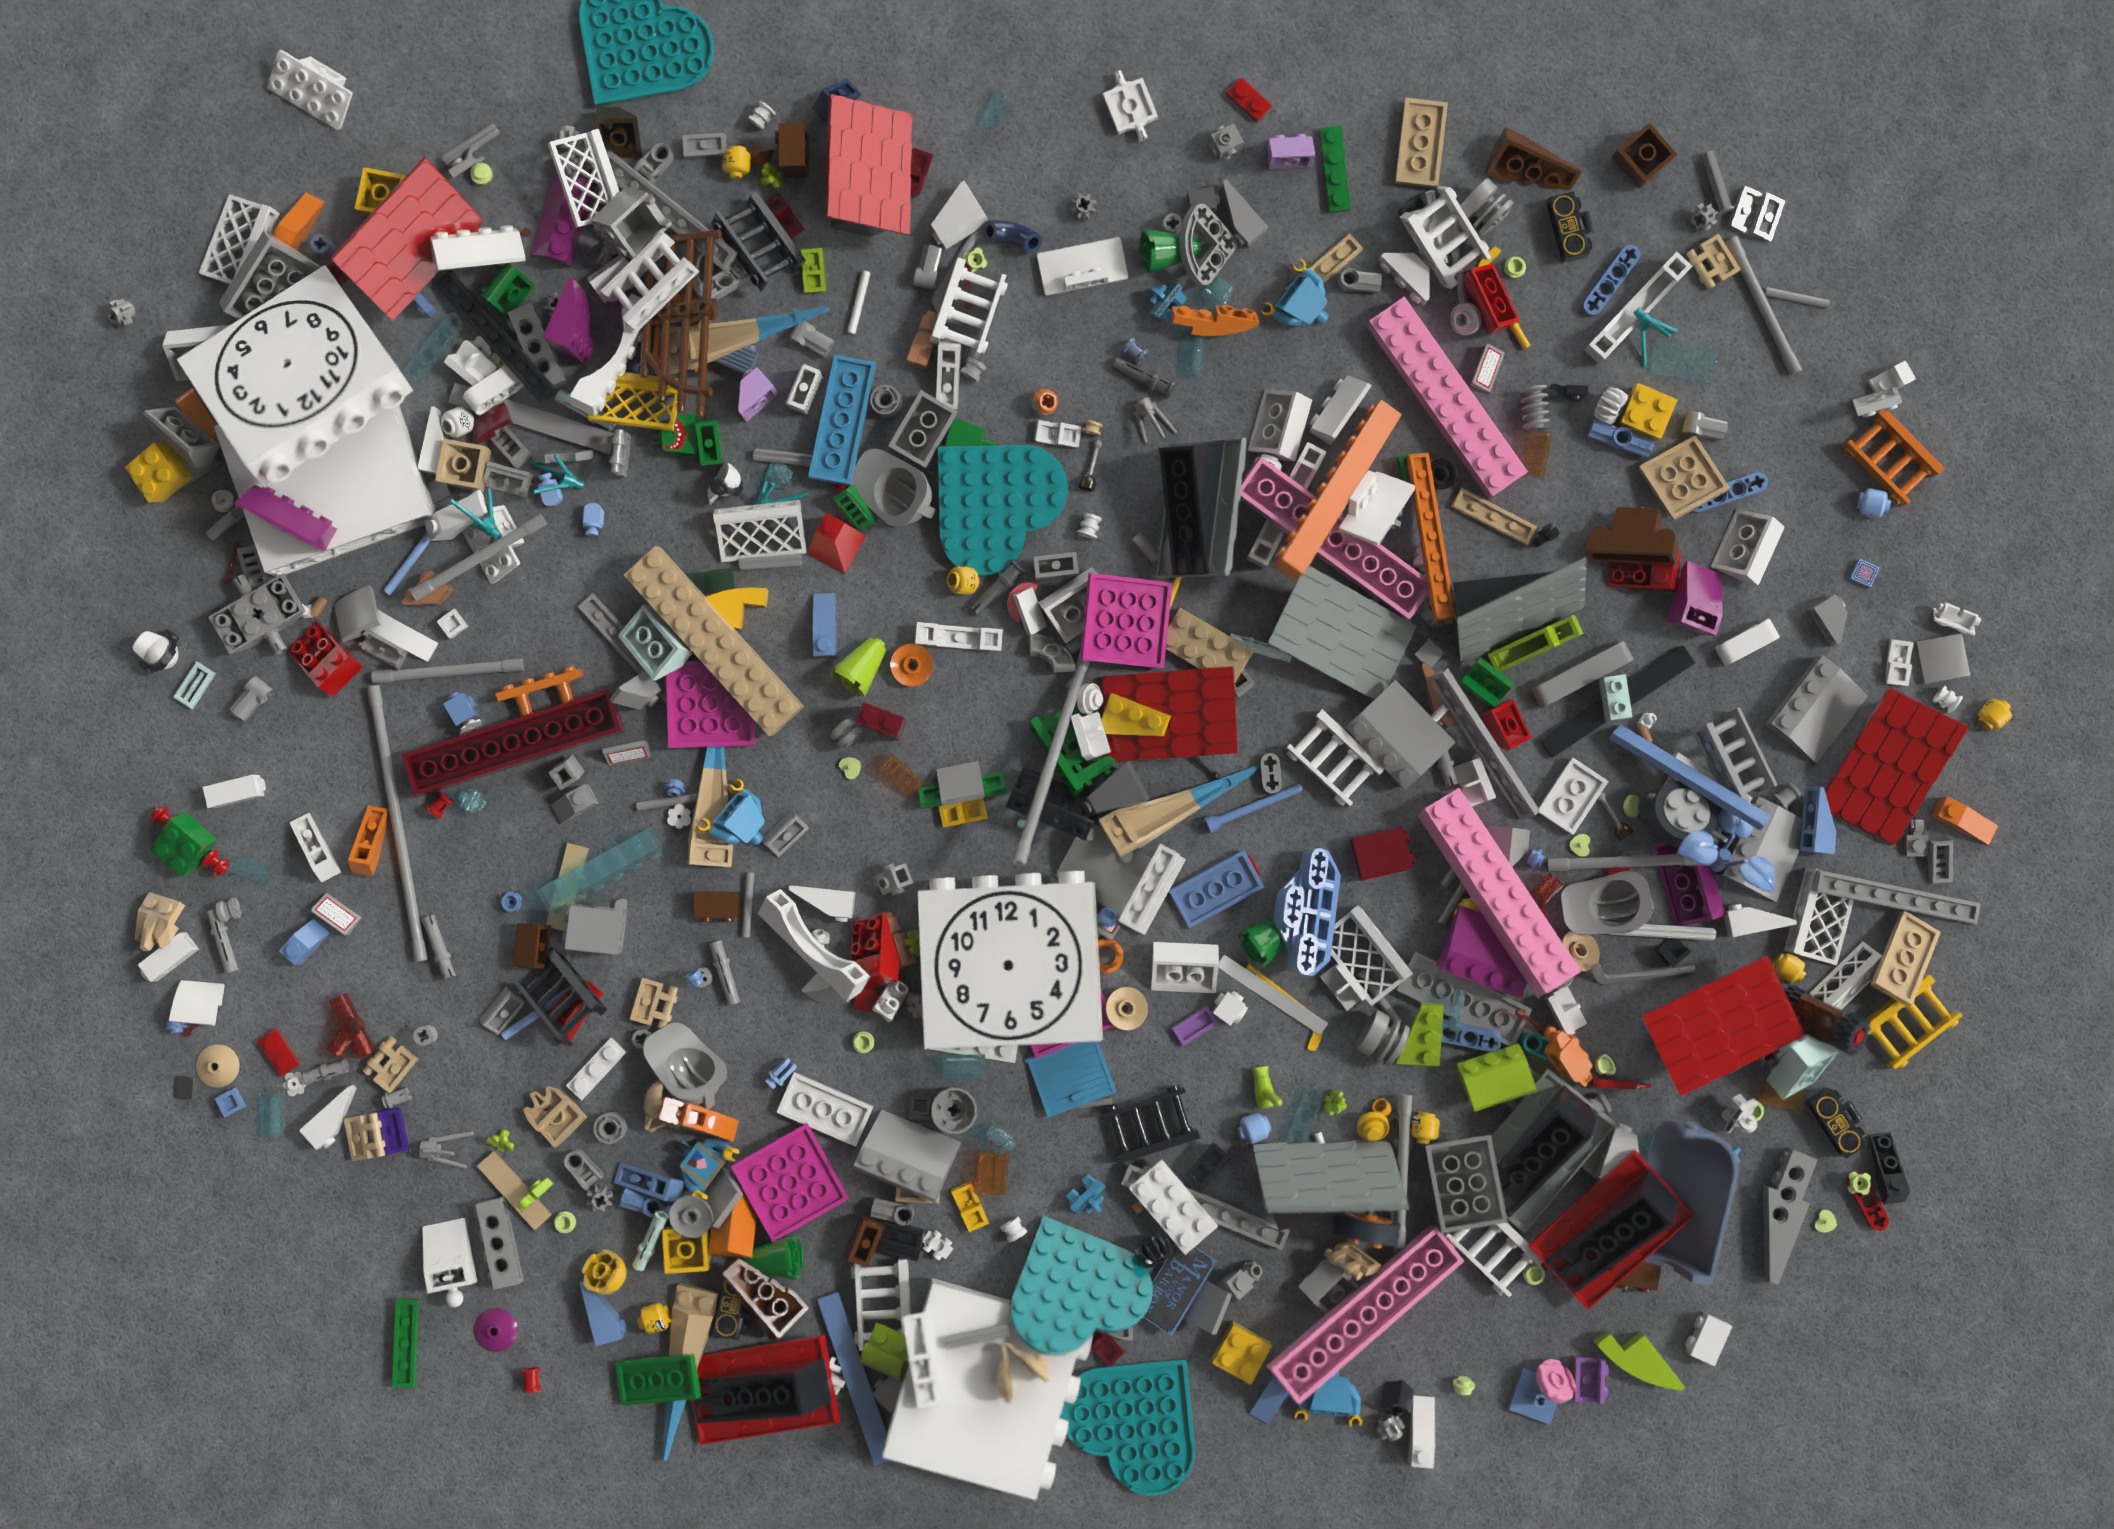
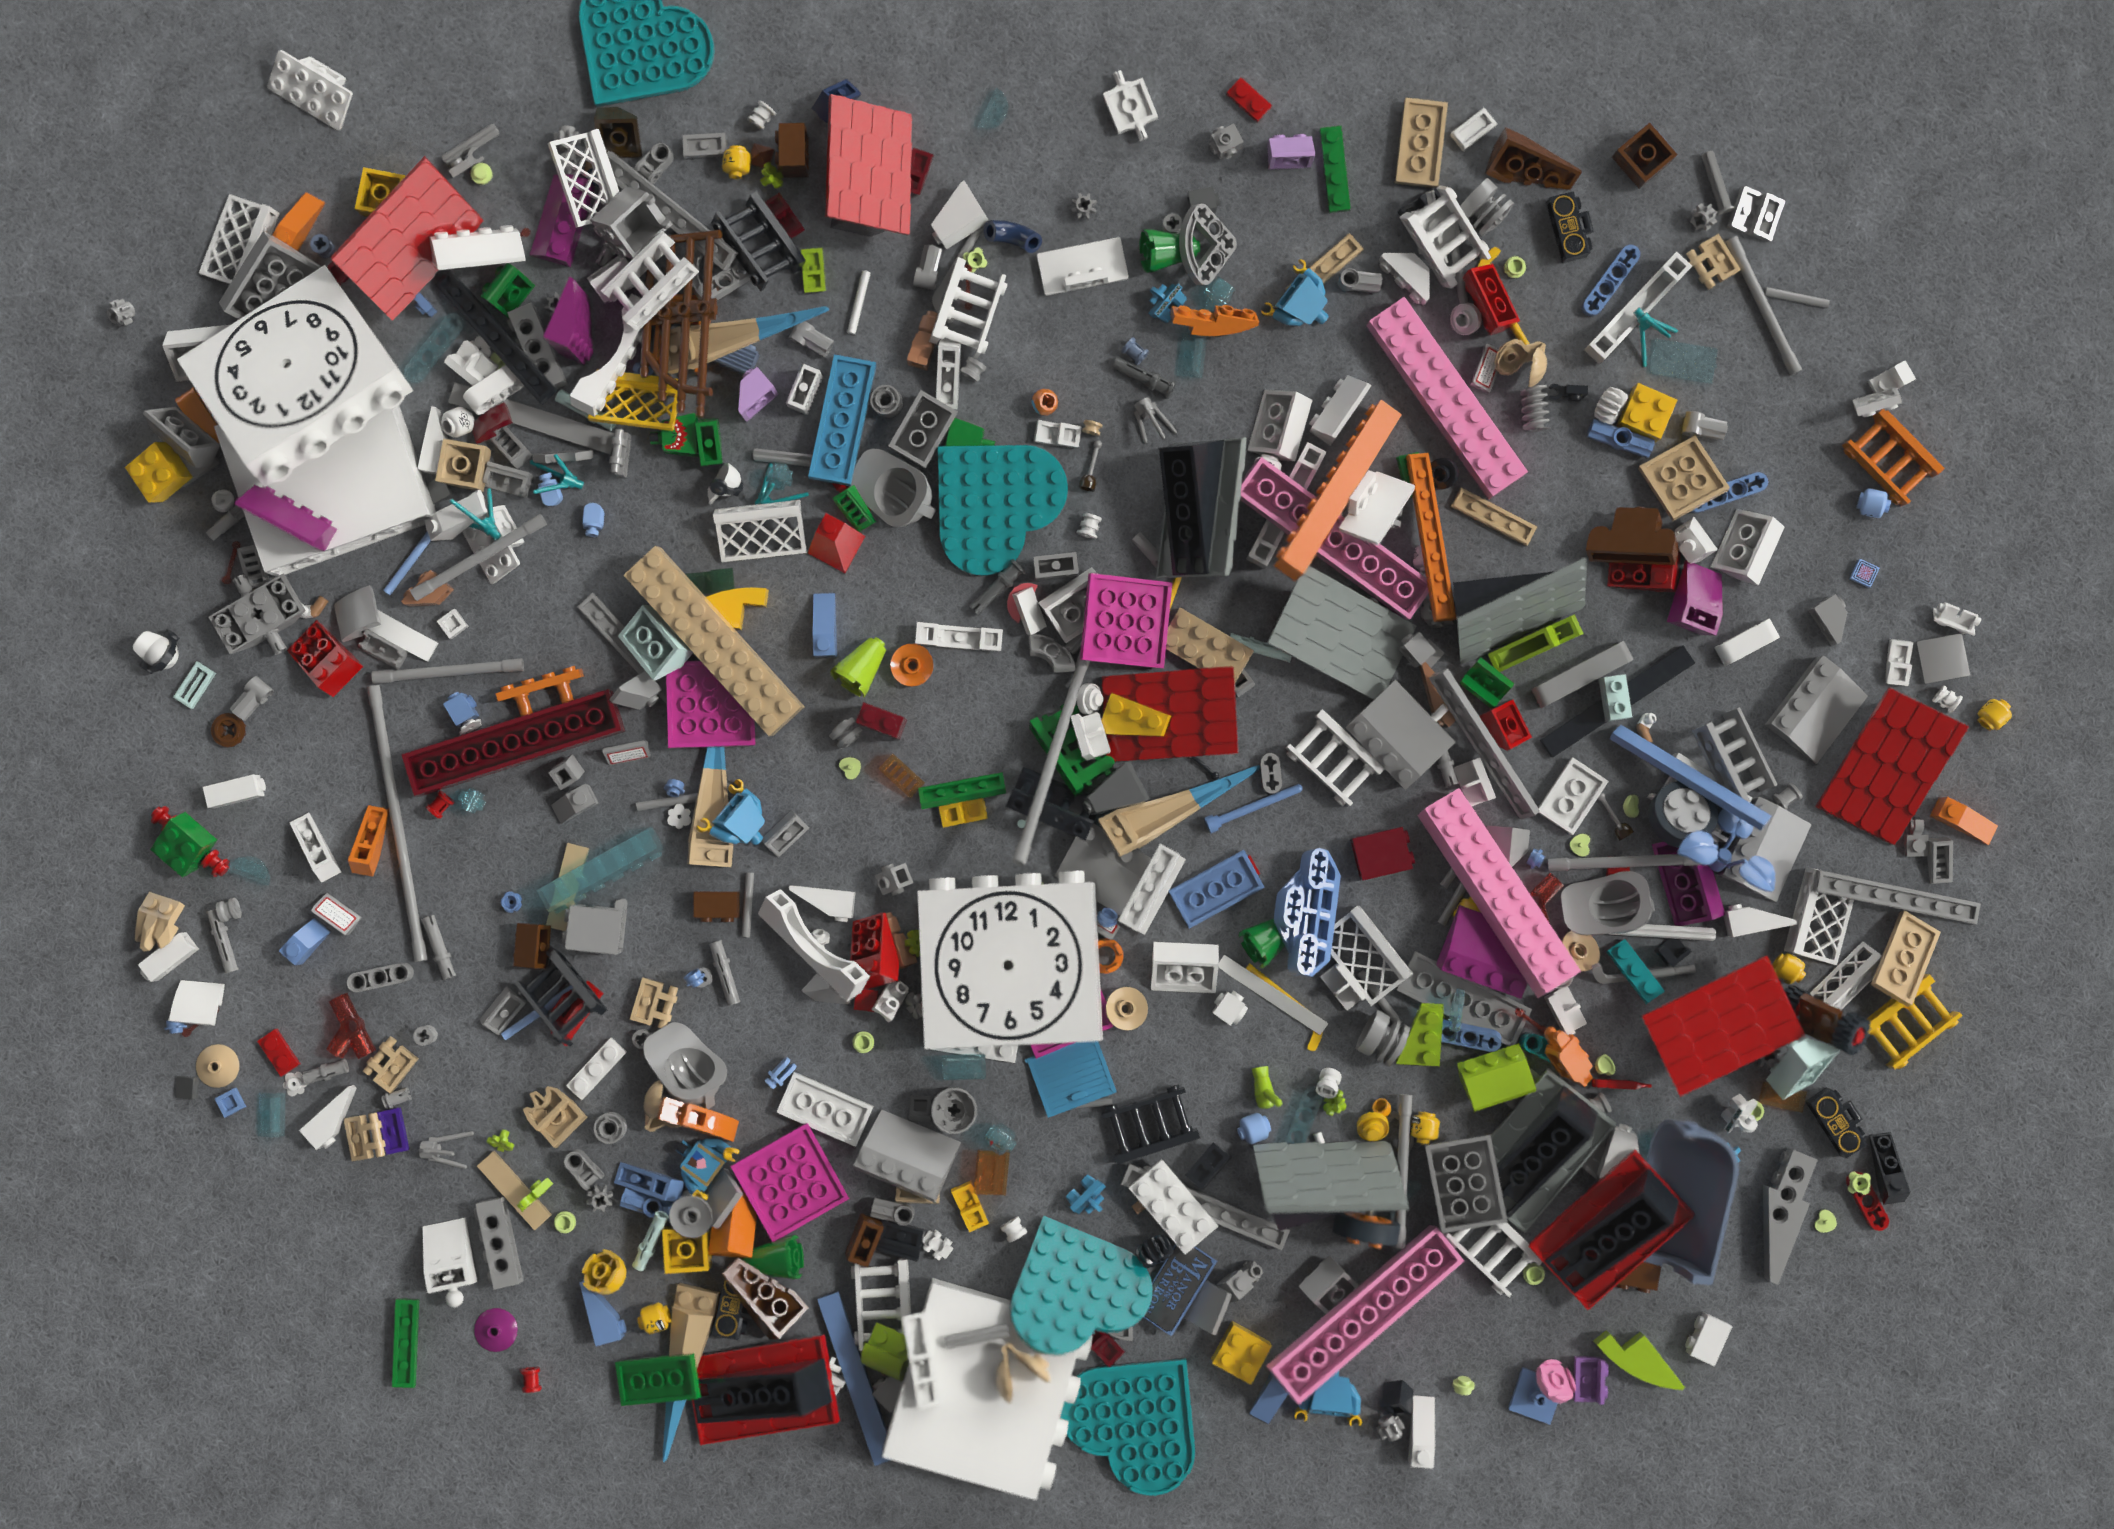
(218, 730): none -> reddish brown gear
(370, 977): none -> light grey beam
(770, 562): light grey axle -> none
(960, 783): light grey tile -> none
(963, 580): yellow head -> none
(1194, 1025): medium lavender tile -> none
(1244, 220): light grey slope -> none
(1328, 1082): none -> white wheel
(1352, 1260): tan plate -> none
(1416, 649): none -> light grey brick
(1473, 129): none -> white tile
(1516, 353): none -> tan animal
(1529, 452): clear orange slope -> none
(1547, 534): black plate -> none
(1635, 971): none -> teal plate
(1694, 541): none -> white torso
(1818, 828): medium blue slope -> none

